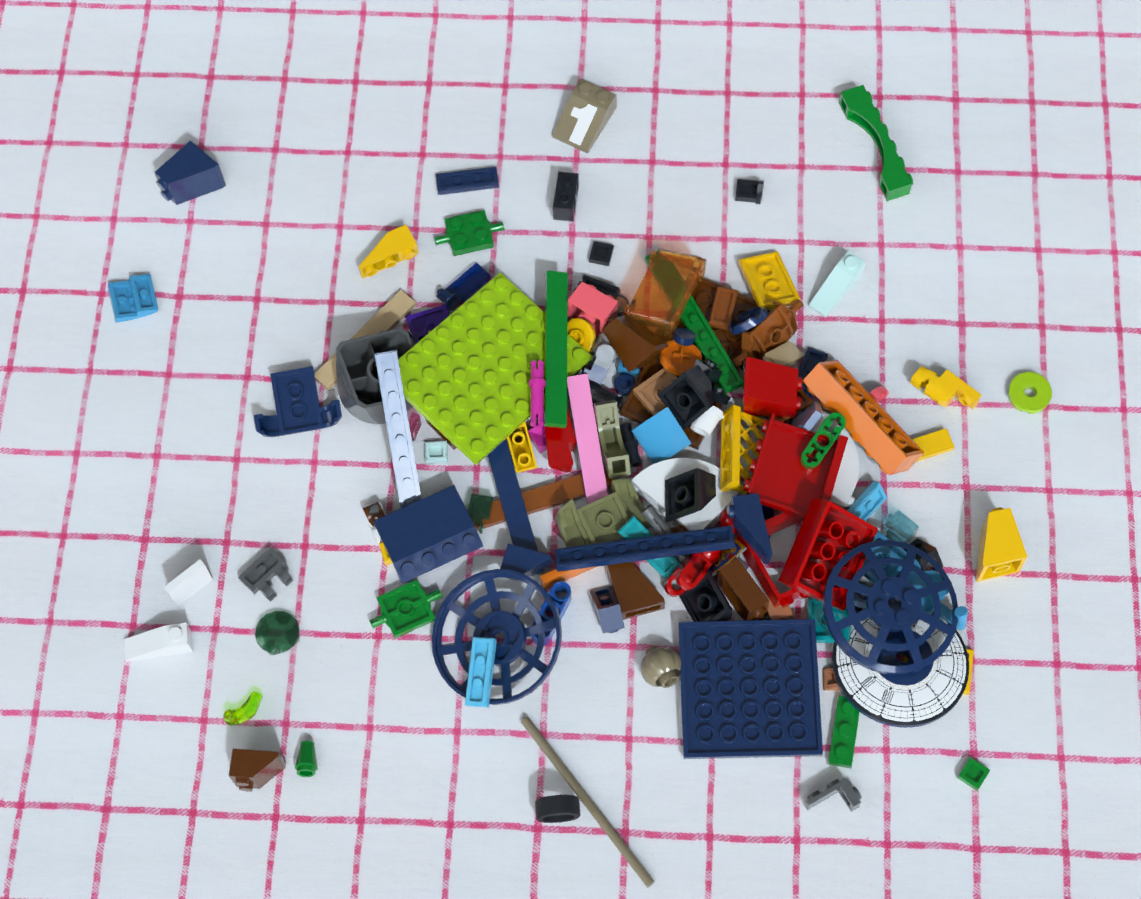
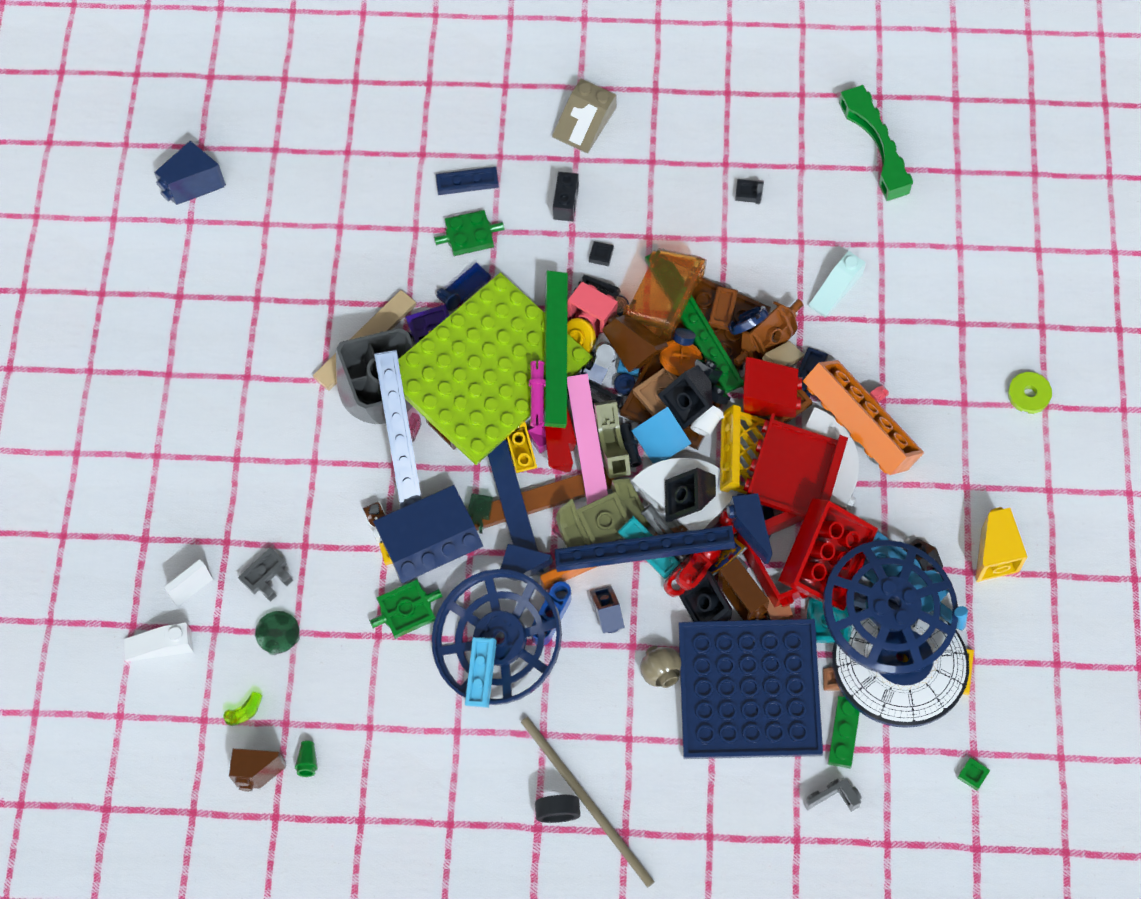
(132, 298): dark azure slope -> none
(297, 405): dark blue piece -> none
(392, 249): yellow slope -> none
(436, 452): light aqua tile -> none
(634, 591): reddish brown slope -> none
(768, 280): yellow tile -> none
(808, 418): sand blue tile -> none
(836, 431): green beam -> none
(868, 501): medium azure tile -> none
(899, 527): clear light blue brick -> none
(934, 443): yellow tile -> none
(945, 388): yellow plate -> none

